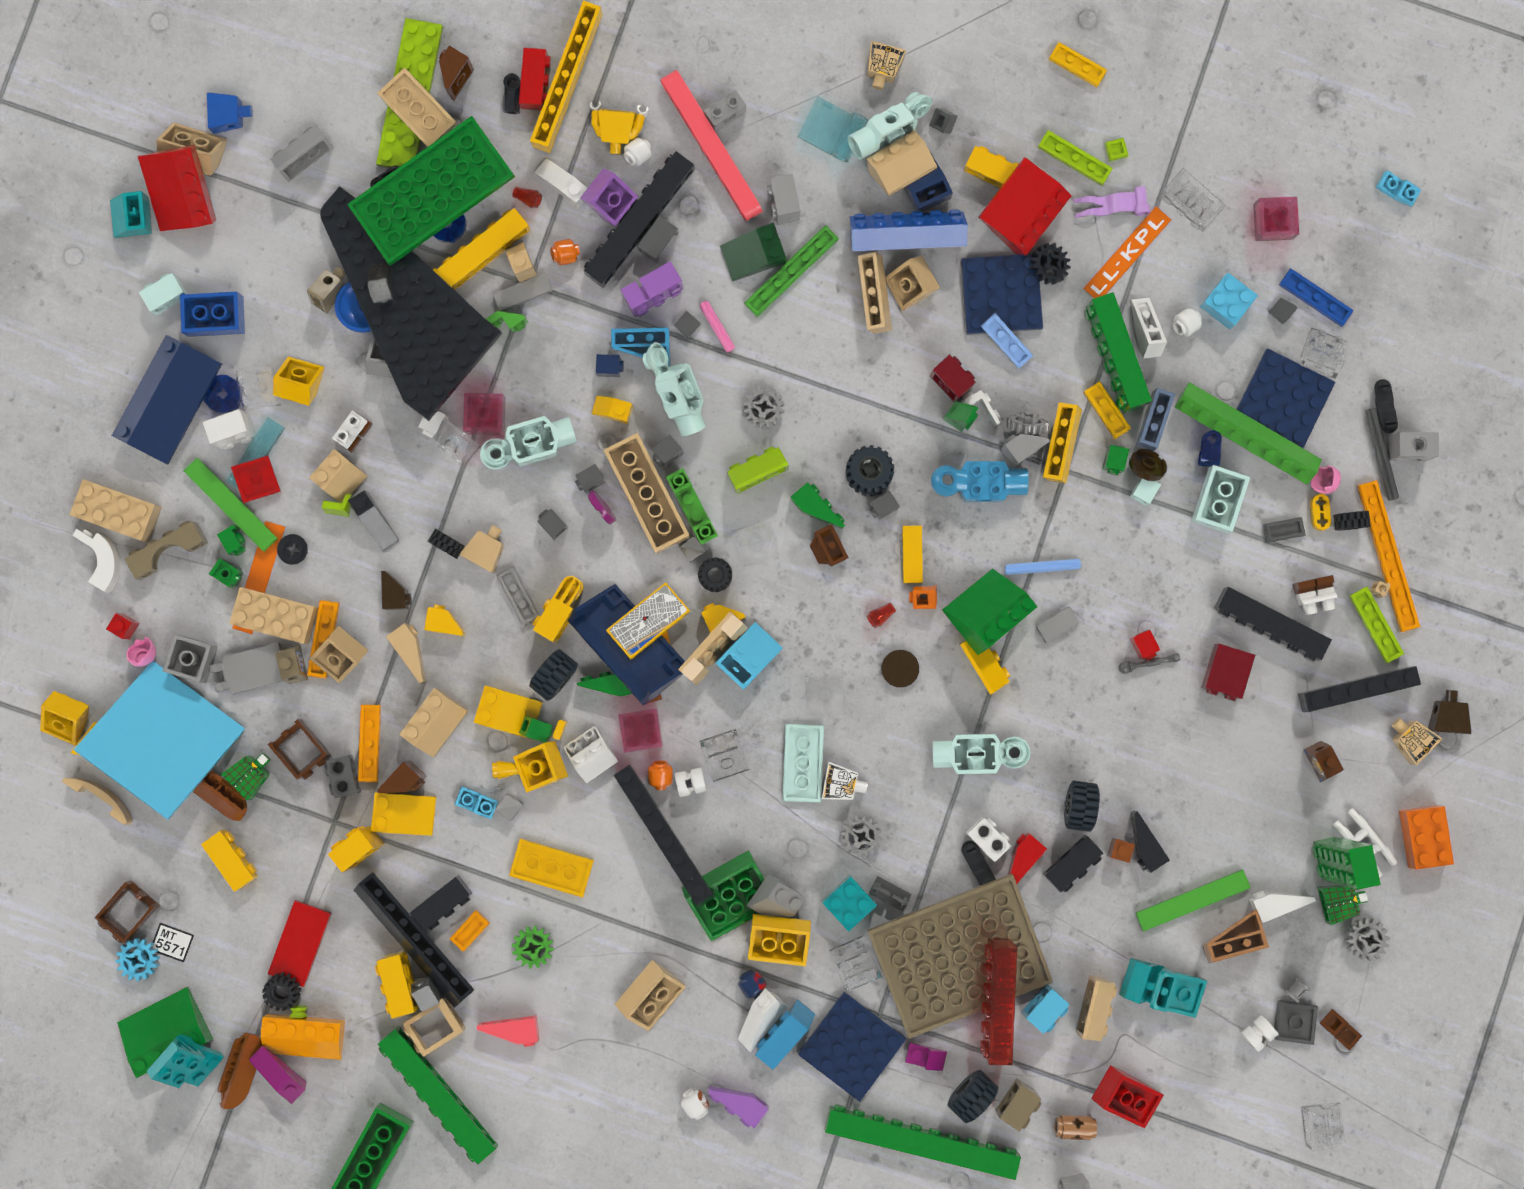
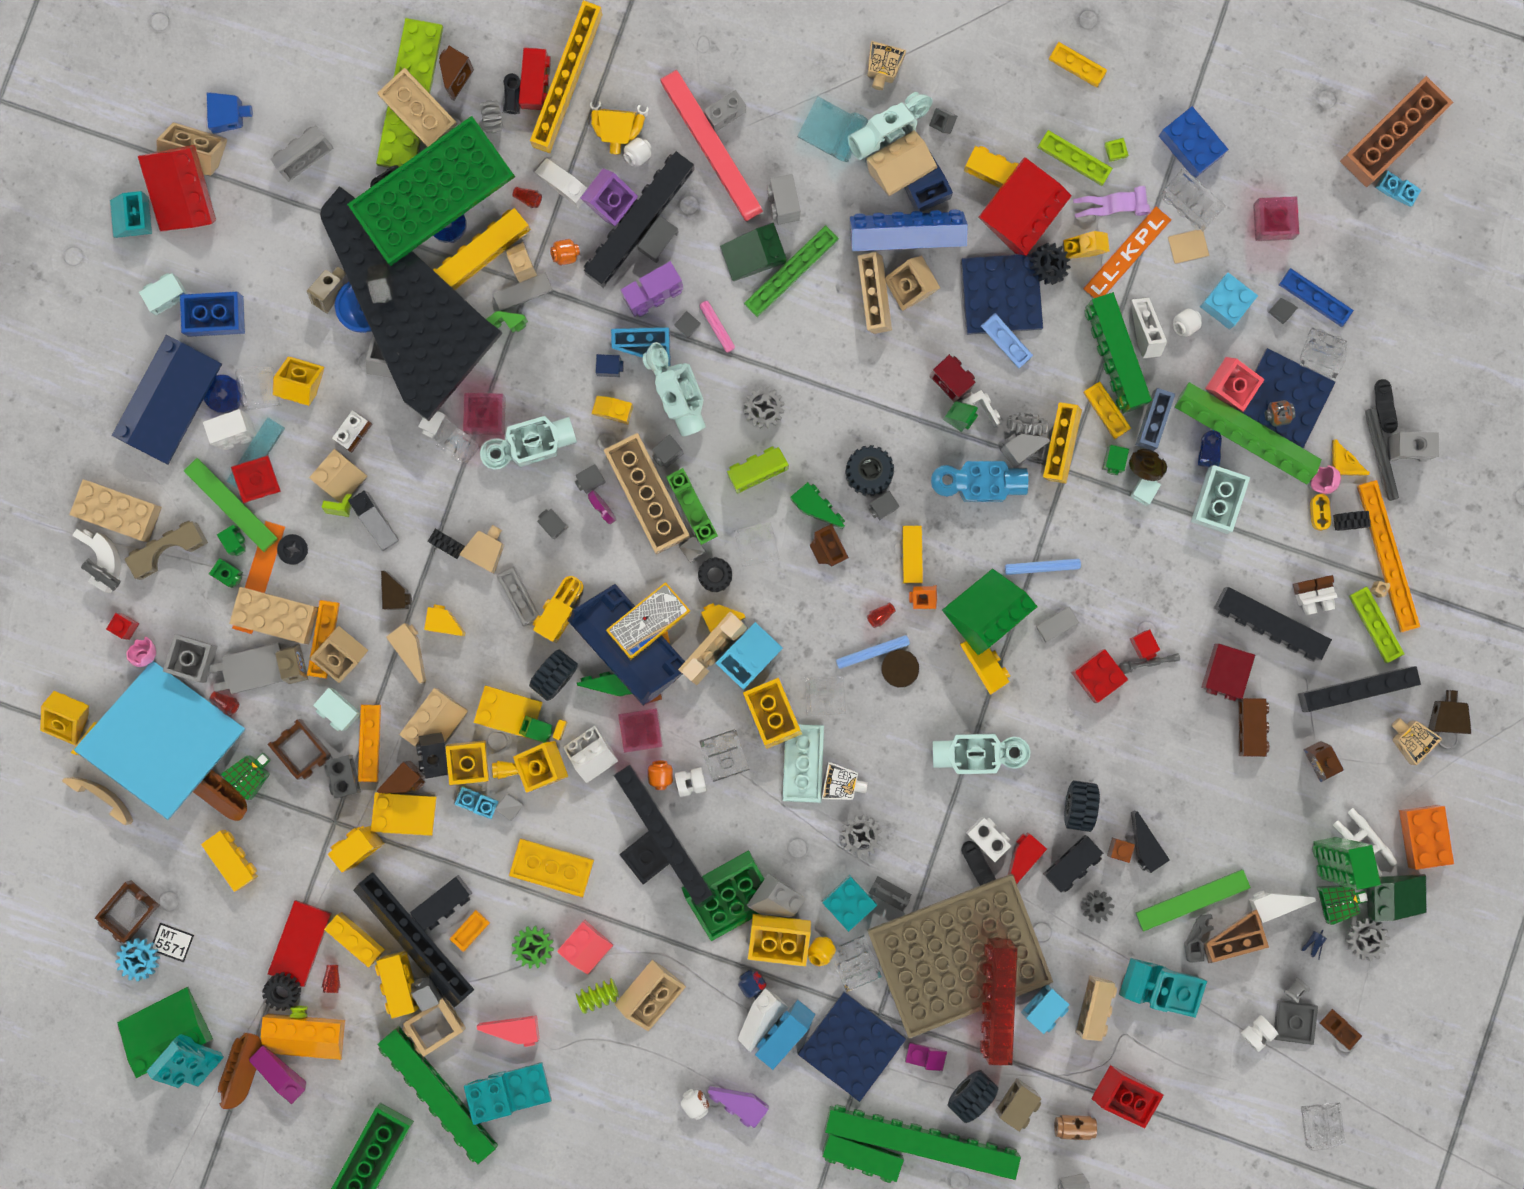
(100, 574): none -> dark grey pin
(225, 703): none -> clear red cone
(331, 980): none -> clear red cone
(336, 709): none -> light aqua brick
(354, 939): none -> yellow brick
(432, 745): none -> black brick
(467, 762): none -> yellow brick
(491, 116): none -> light grey gear
(507, 1092): none -> teal piece
(585, 947): none -> coral slope
(597, 996): none -> lime piece
(644, 858): none -> black tile
(772, 713): none -> yellow brick
(821, 951): none -> yellow head
(863, 1157): none -> green brick
(873, 652): none -> light blue axle
(1086, 245): none -> yellow slope
(1097, 898): none -> dark grey gear
(1099, 676): none -> red brick
(1188, 246): none -> tan sticker
(1193, 142): none -> blue brick
(1195, 936): none -> dark grey piece
(1234, 383): none -> coral slope
(1253, 727): none -> reddish brown brick
(1280, 413): none -> dark grey head
(1284, 529): dark grey tile -> none
(1319, 941): none -> dark blue piece
(1345, 461): none -> yellow tile
(1396, 131): none -> nougat brick
(1397, 898): none -> dark green slope

